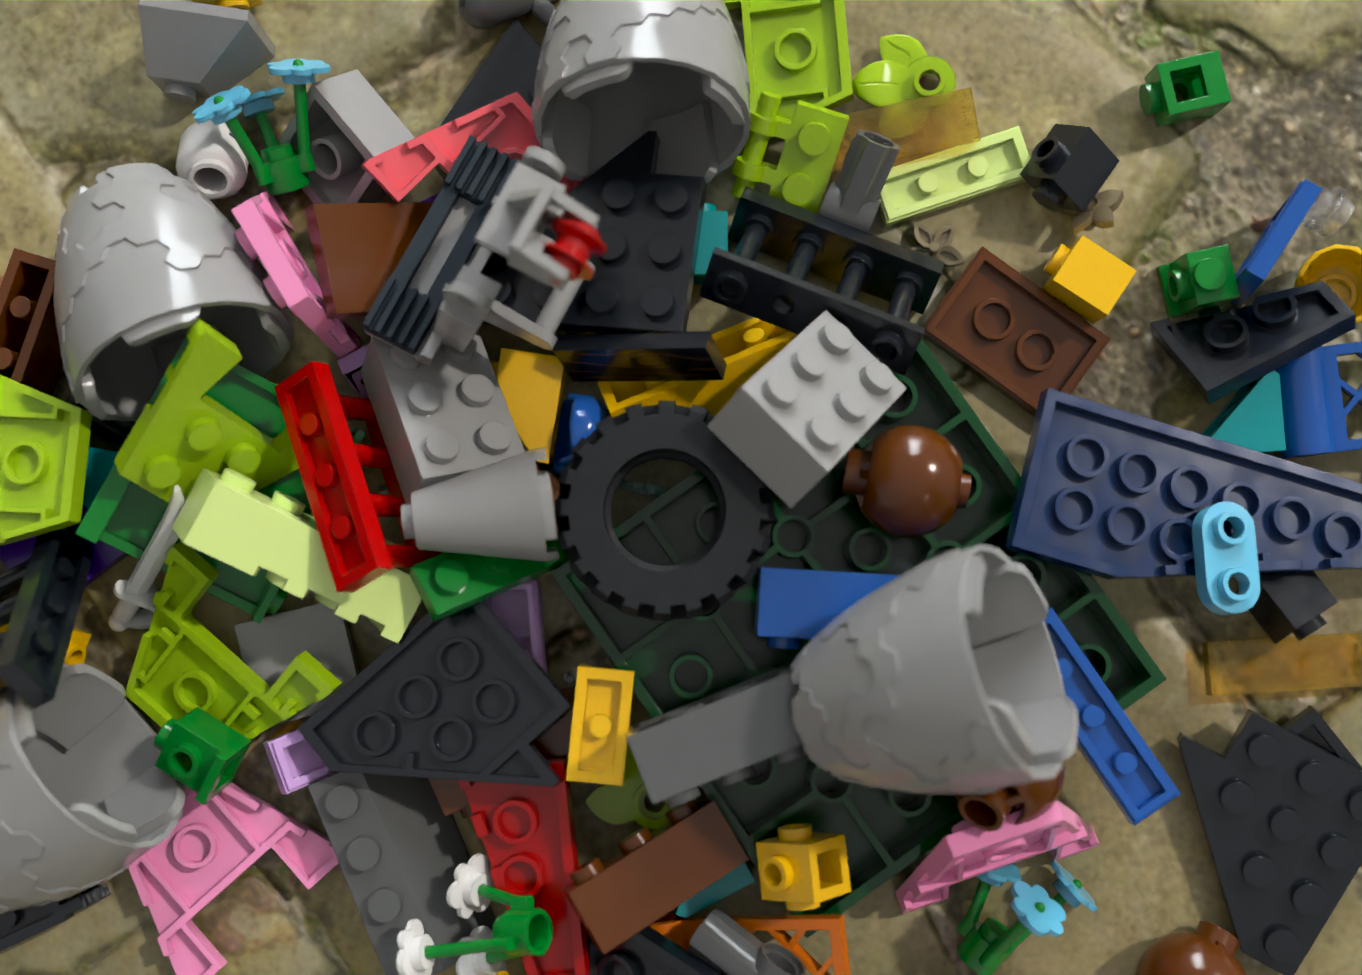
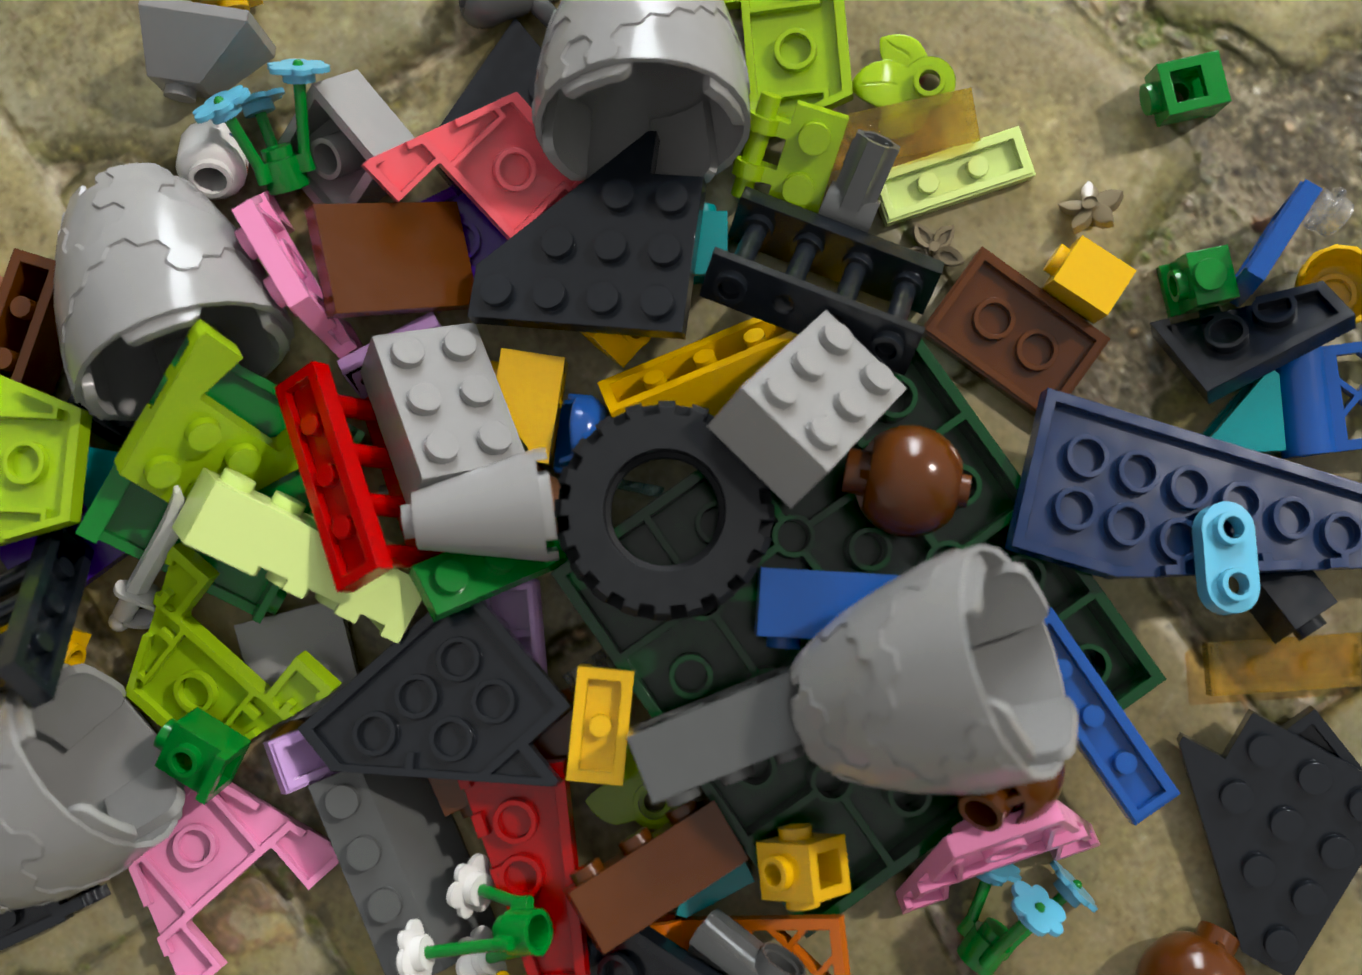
(481, 210): container -> none
(640, 356): black tile -> none
(1068, 168): black brick -> none

